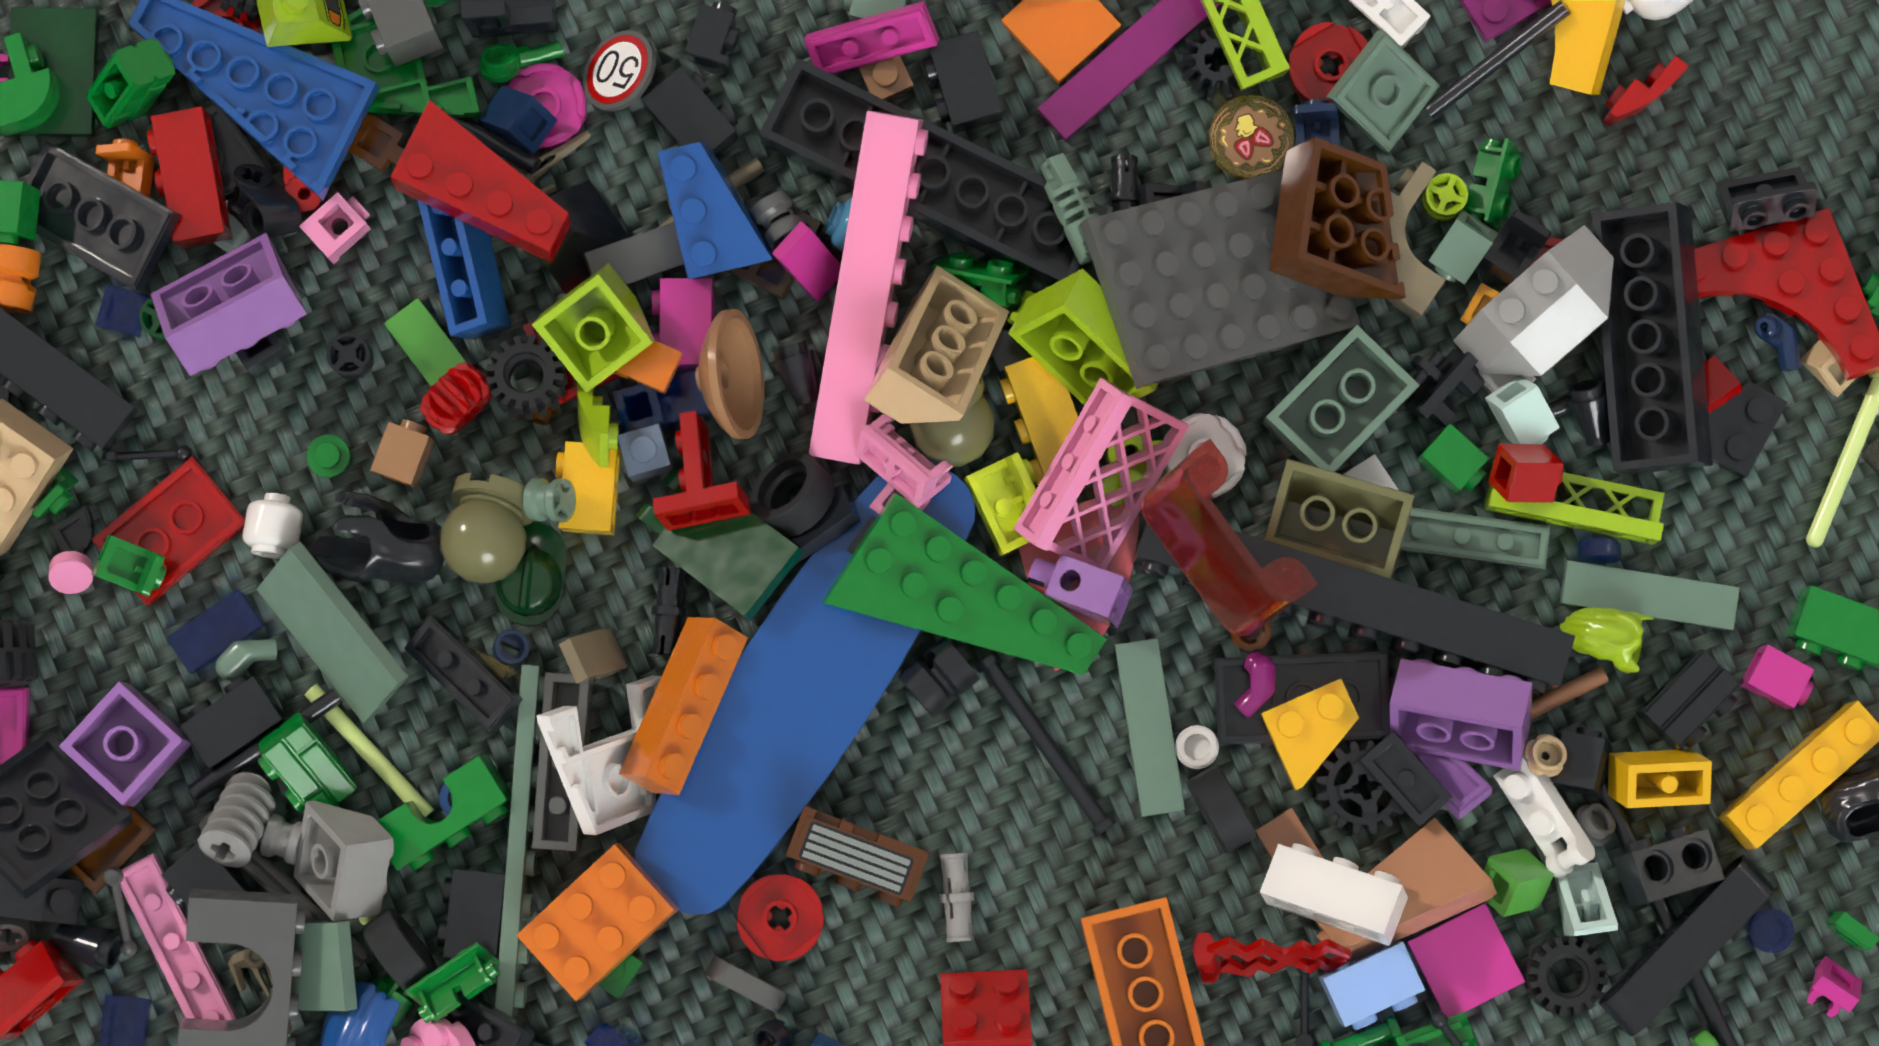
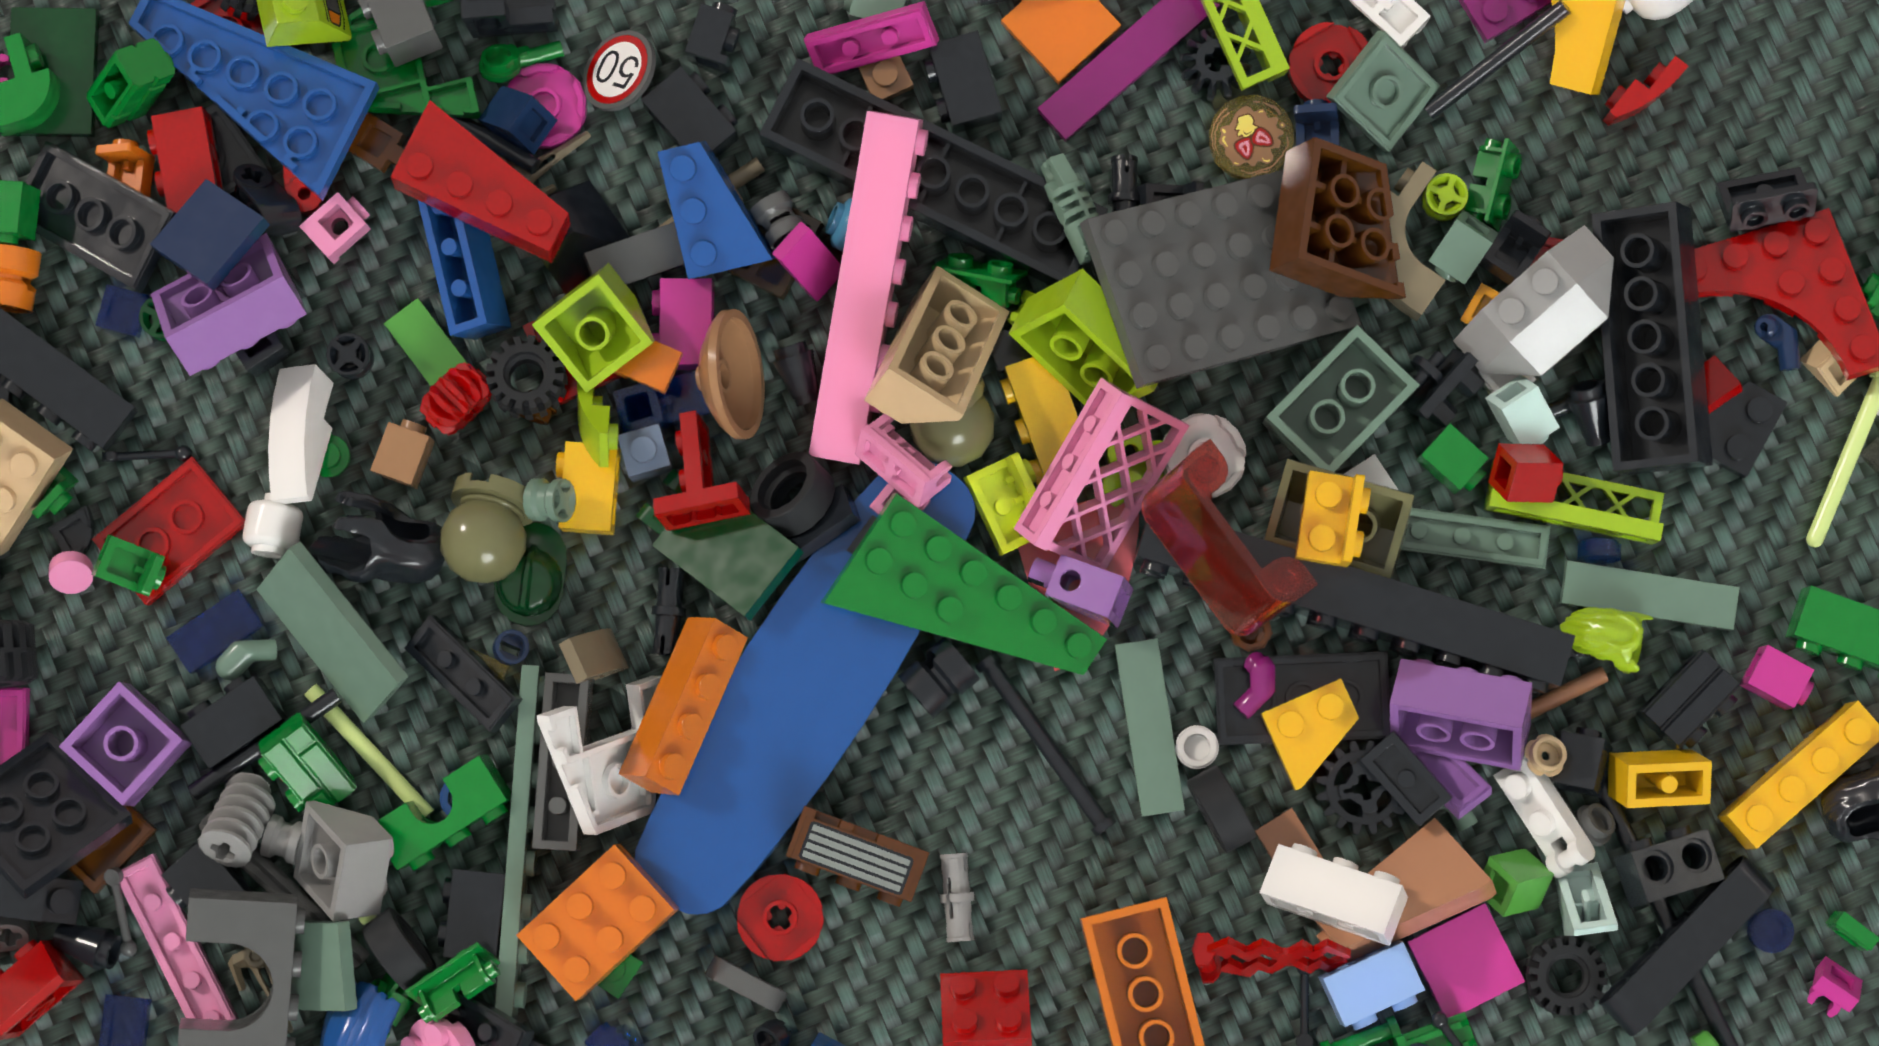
(210, 234): none -> dark blue tile
(298, 433): none -> white slope
(1331, 519): none -> yellow bracket

